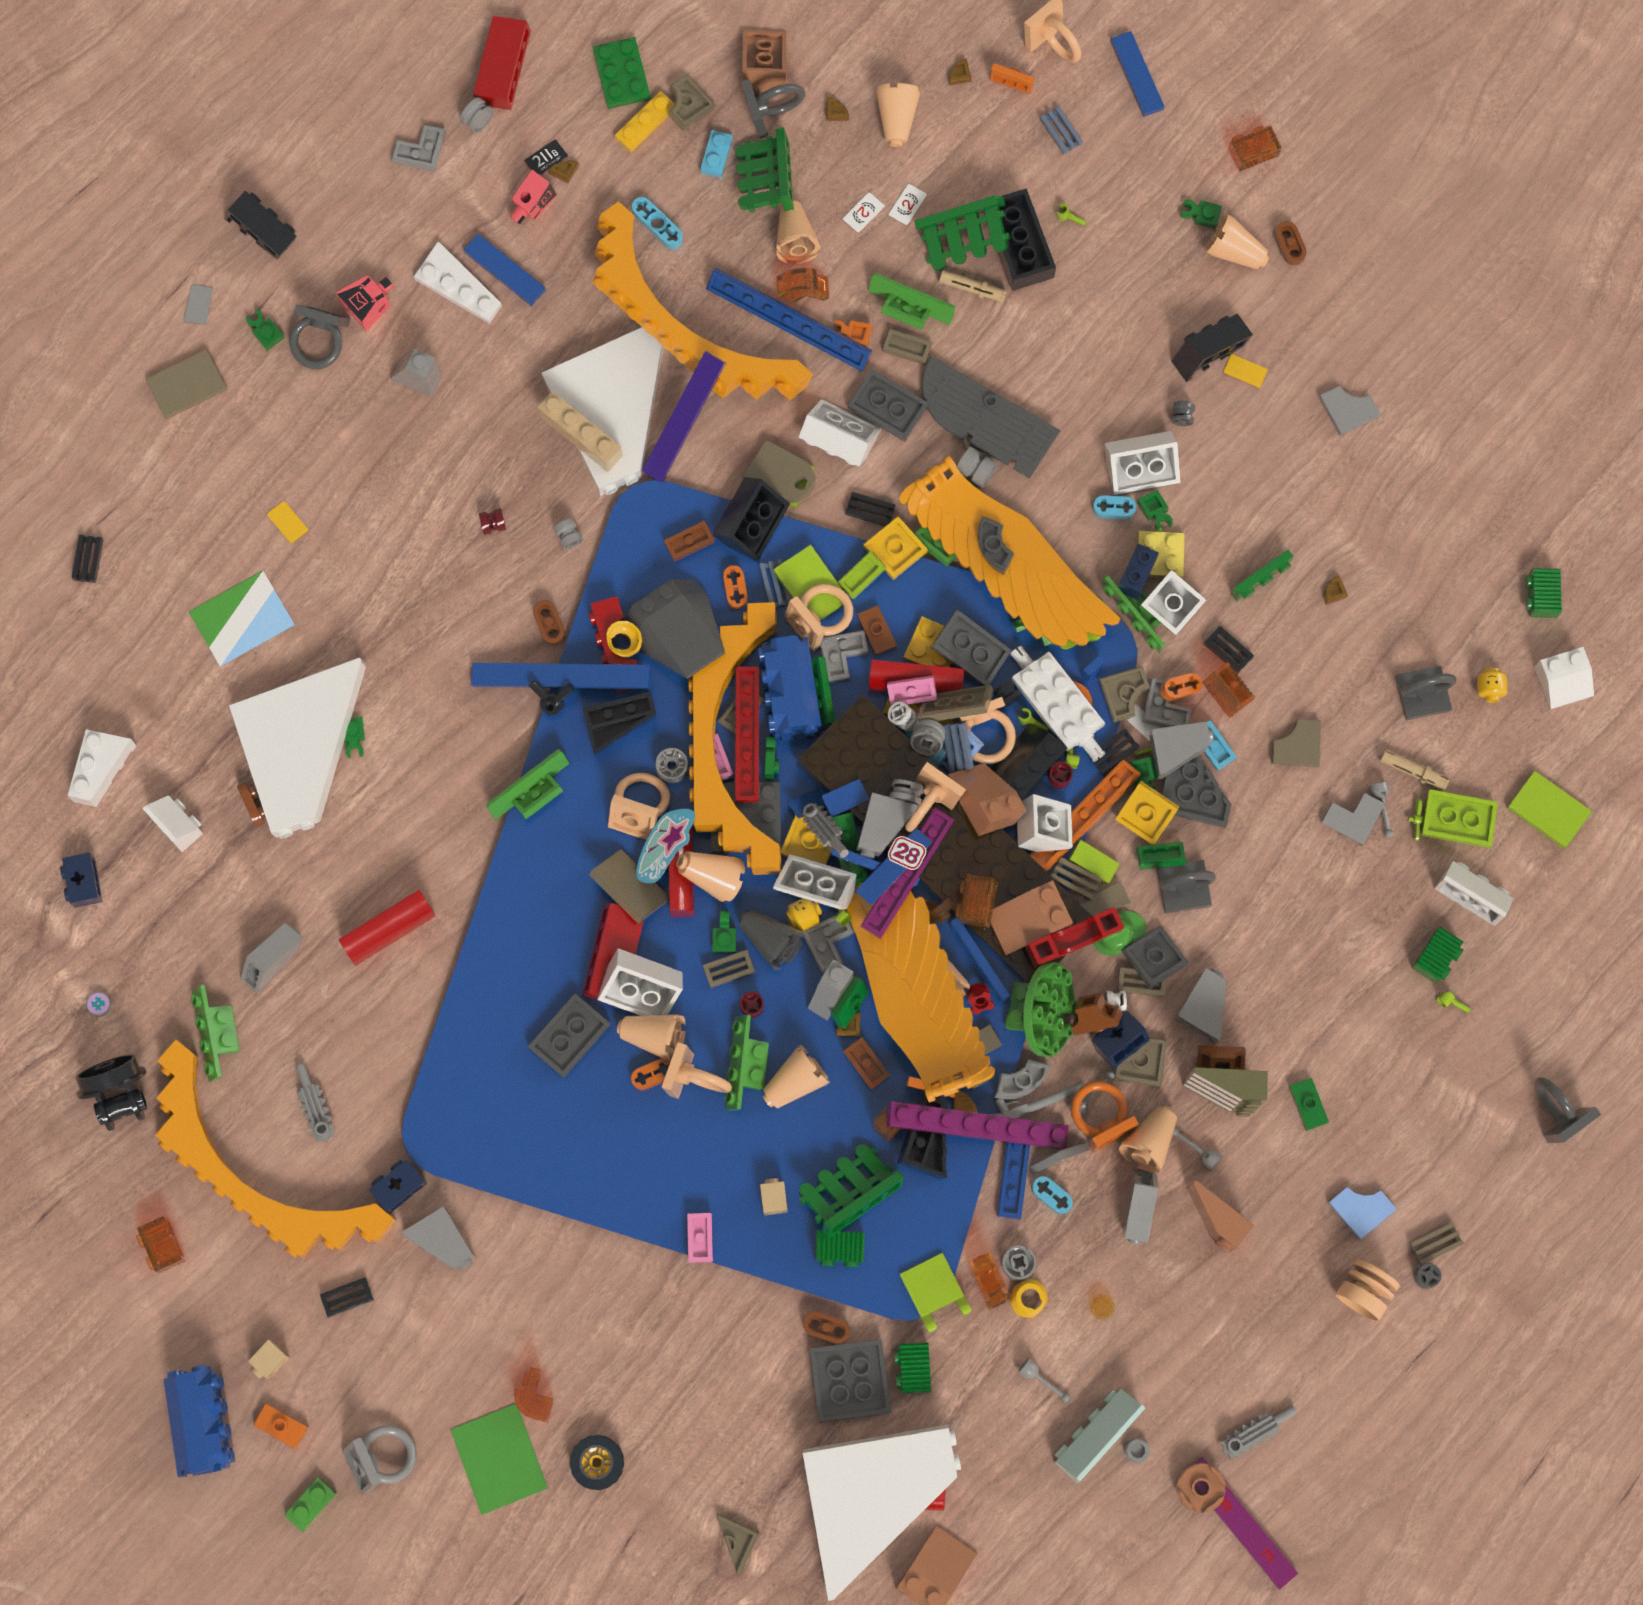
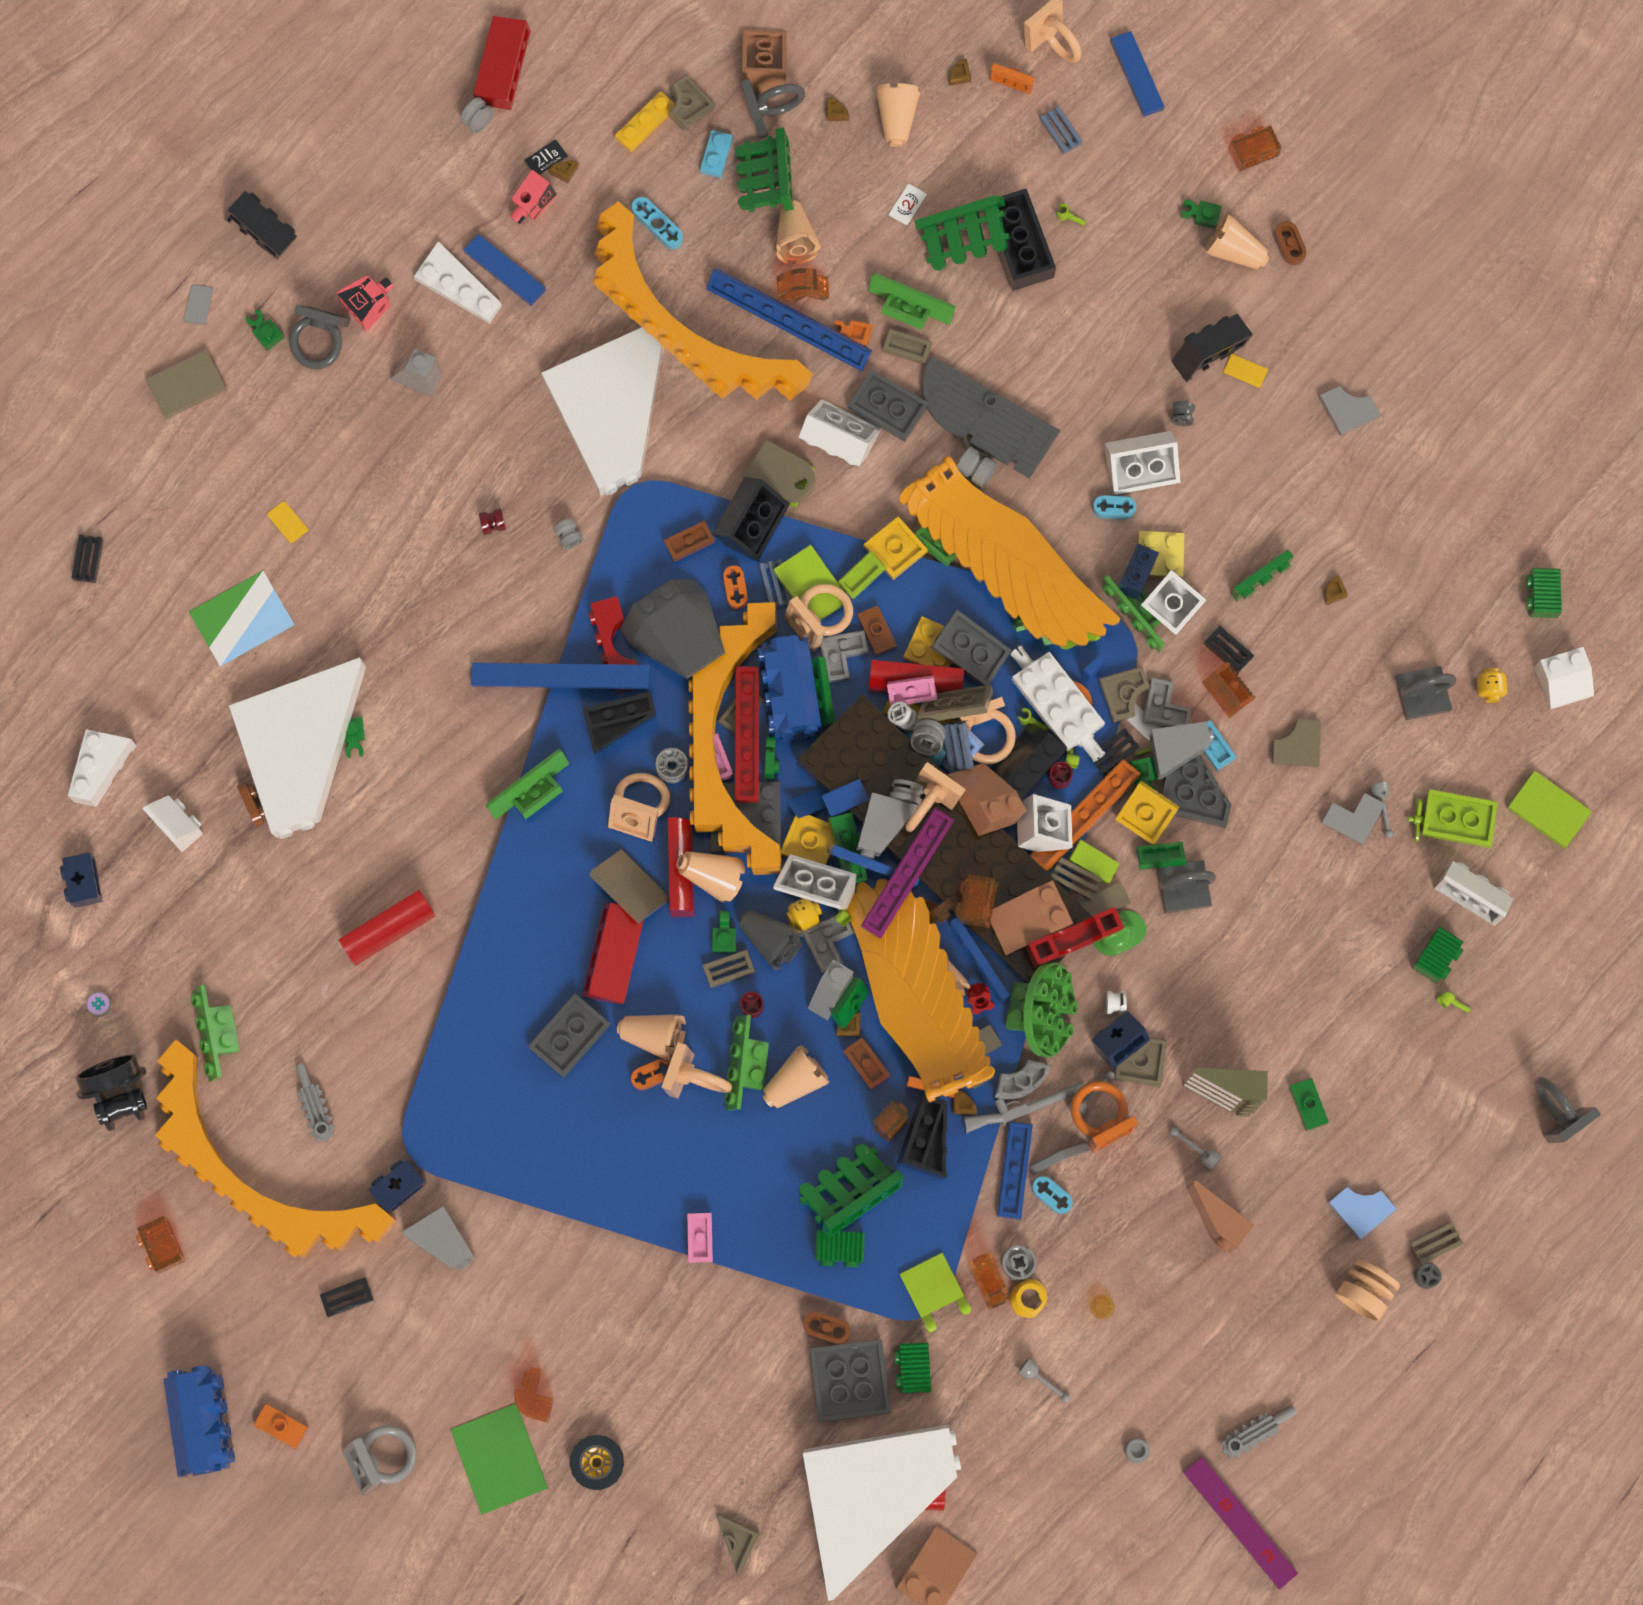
(267, 1360): tan brick -> none
(270, 957): light grey slope -> none
(310, 1504): bright green plate -> none
(421, 155): light grey tile -> none
(549, 623): dark orange plate -> none
(551, 701): black piece -> none
(580, 431): tan brick -> none
(621, 73): green plate -> none
(631, 631): yellow piece -> none
(640, 985): white slope -> none
(663, 843): sticker -> none
(684, 416): dark purple tile -> none
(773, 1197): tan brick -> none
(824, 828): light grey piece -> none
(863, 212): white sticker -> none
(872, 501): black tile -> none
(903, 854): blue sticker -> none
(977, 1125): magenta plate -> none
(979, 288): tan pin -> none
(992, 546): dark grey tile -> none
(1007, 693): black wheel -> none
(1095, 1014): dark orange brick -> none
(1099, 1435): light aqua slope -> none
(1140, 1206): light grey slope -> none
(1151, 1140): light nougat cone -> none
(1154, 508): green plate -> none
(1155, 957): dark grey tile -> none
(1158, 993): dark tan tile -> none
(1182, 691): orange beam -> none
(1186, 1490): nougat tile -> none
(1205, 1006): light grey slope -> none
(1221, 1057): dark orange brick -> none
(1409, 767): tan pin -> none

